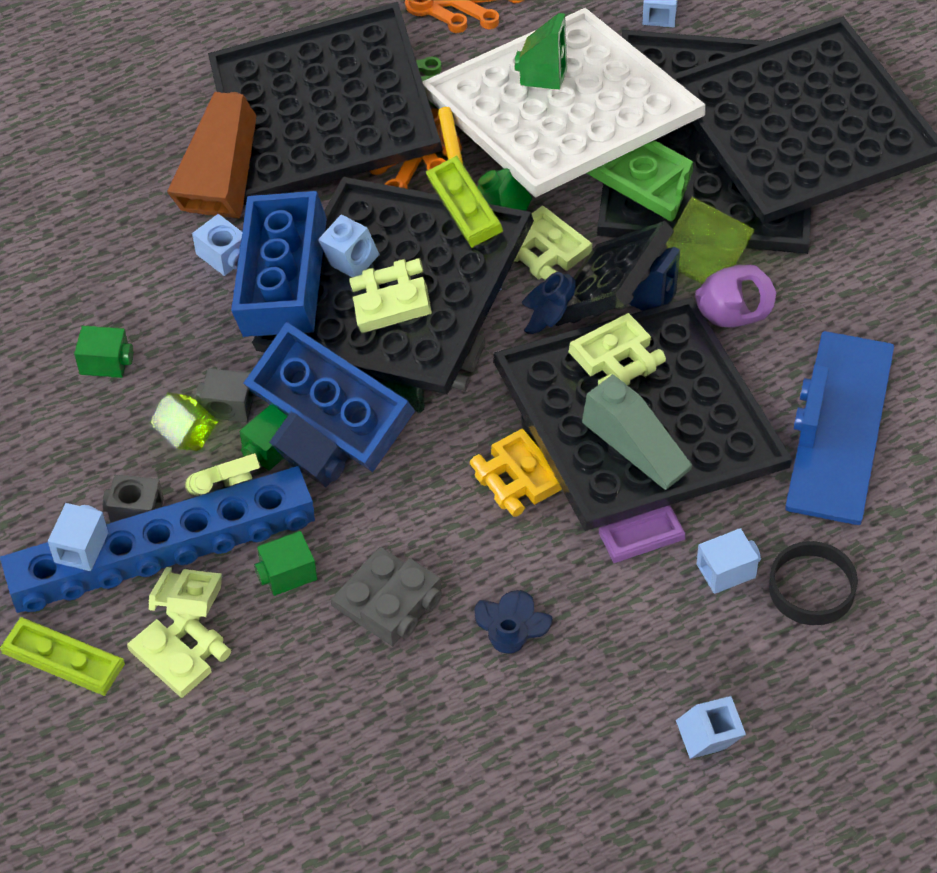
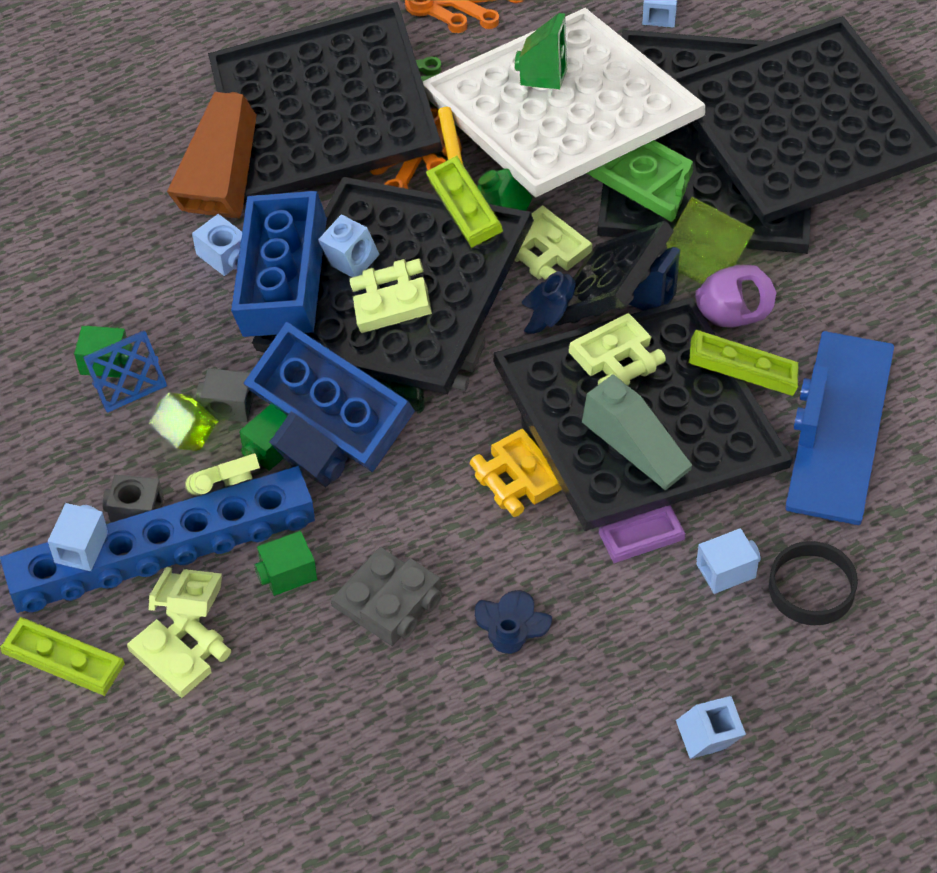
(98, 383): none -> blue window
(744, 362): none -> lime tile

